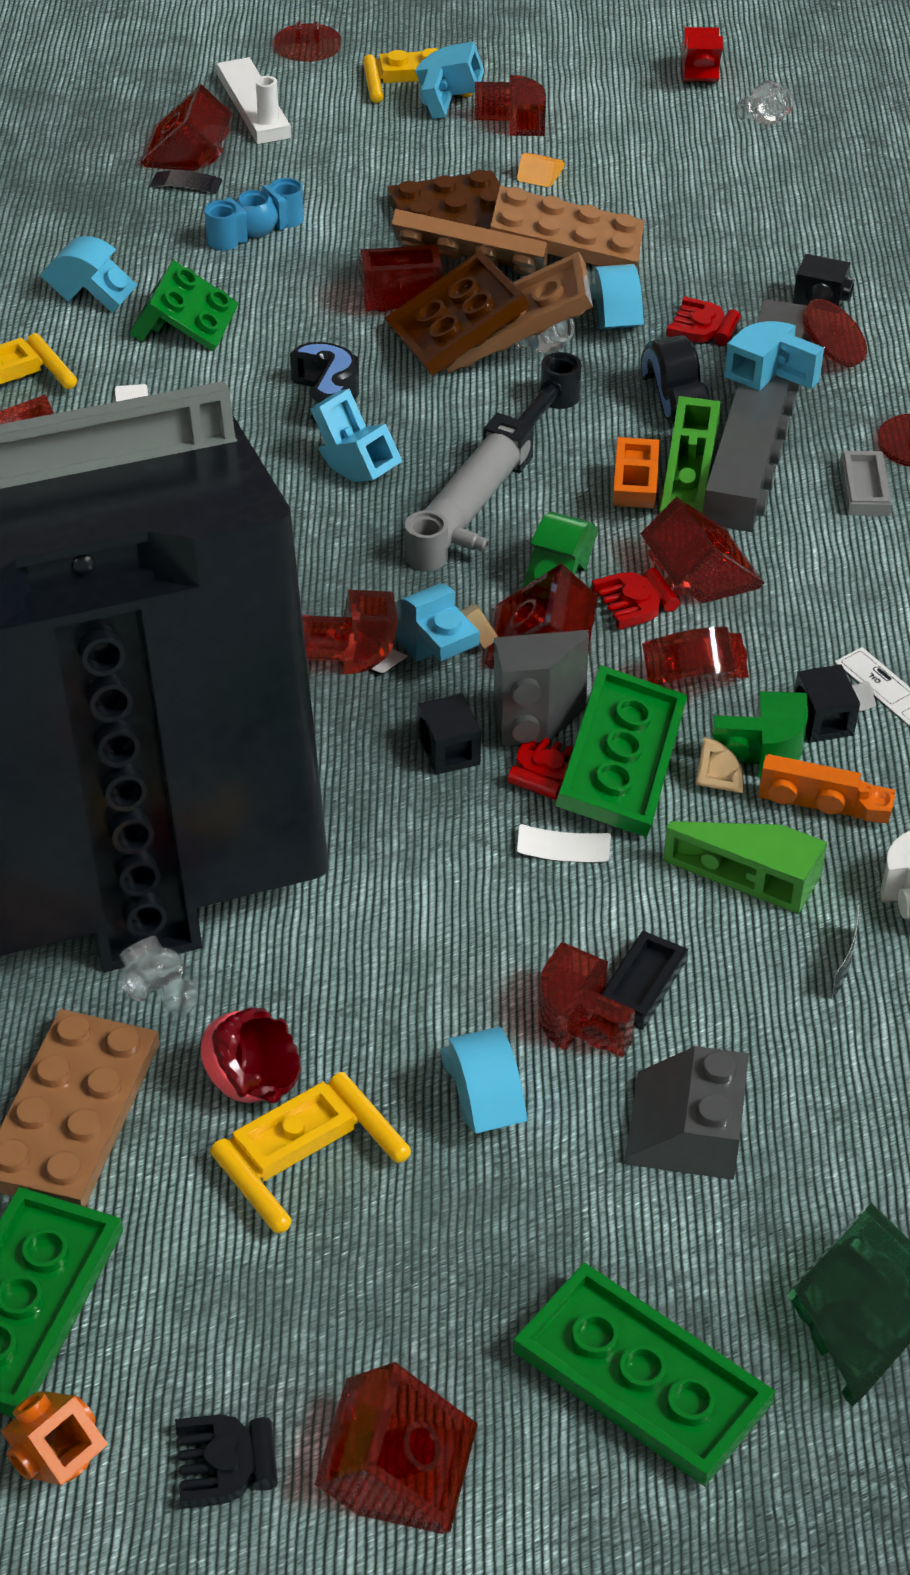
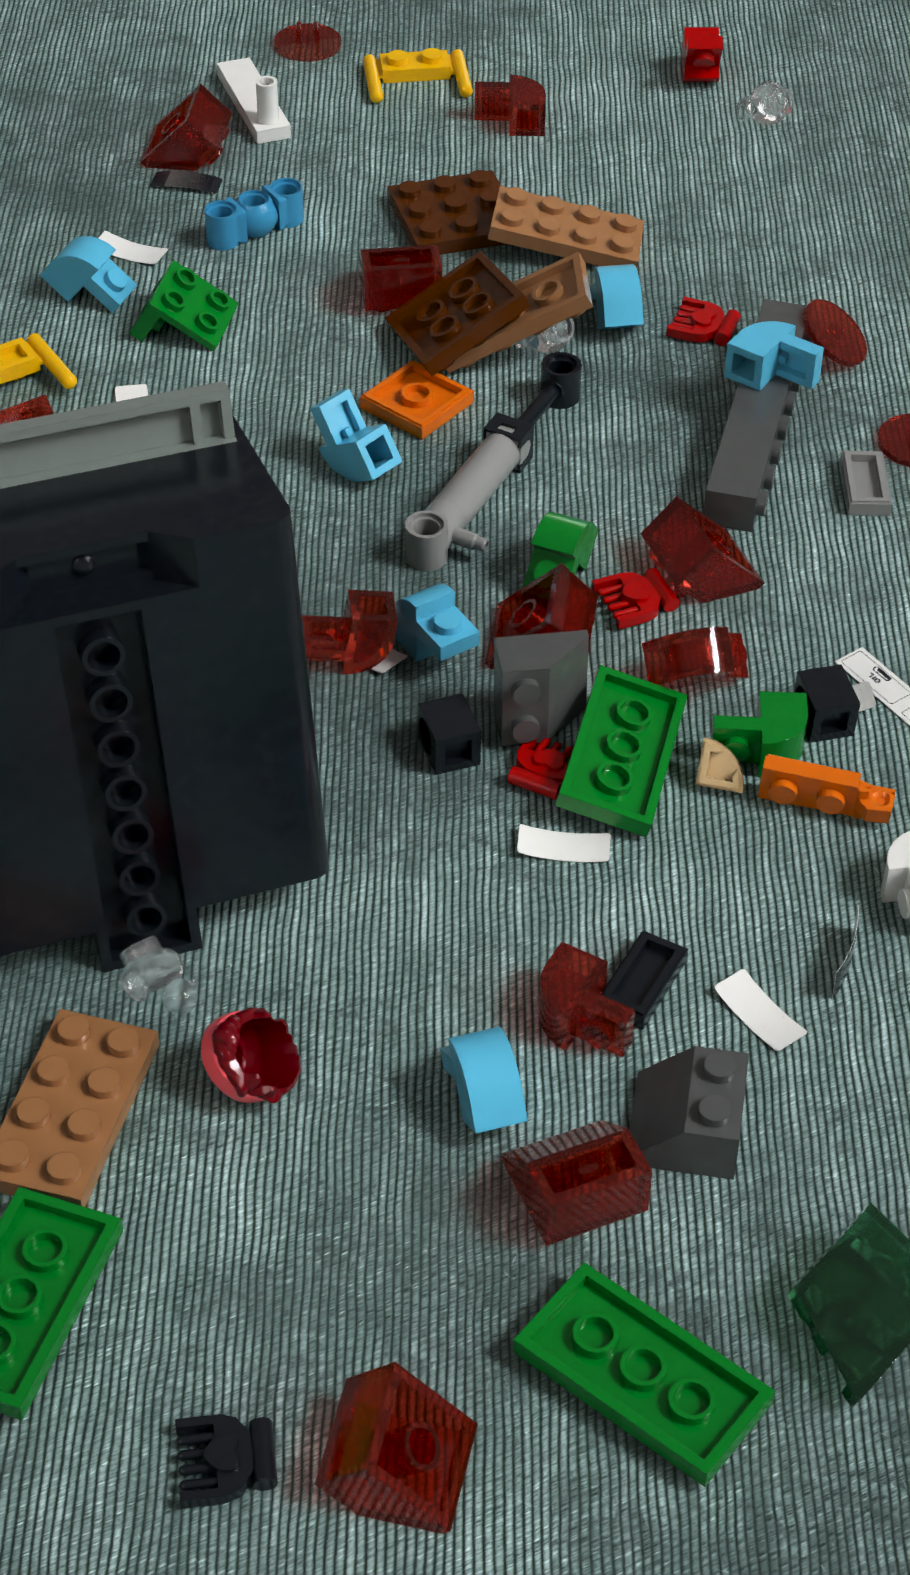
(69, 1436): orange brick -> none
(133, 251): none -> white sticker
(294, 1133): yellow plate -> none
(325, 369): black animal -> none
(416, 399): none -> orange tile
(448, 73): medium azure brick -> none
(460, 239): medium nougat plate -> none
(479, 620): tan tile -> none
(539, 169): light orange slope -> none
(580, 1179): none -> clear red slope
(636, 473): orange brick -> none
(676, 371): black animal -> none
(691, 451): bright green slope -> none
(752, 858): bright green slope -> none
(759, 1011): none -> white sticker
(822, 270): black brick -> none

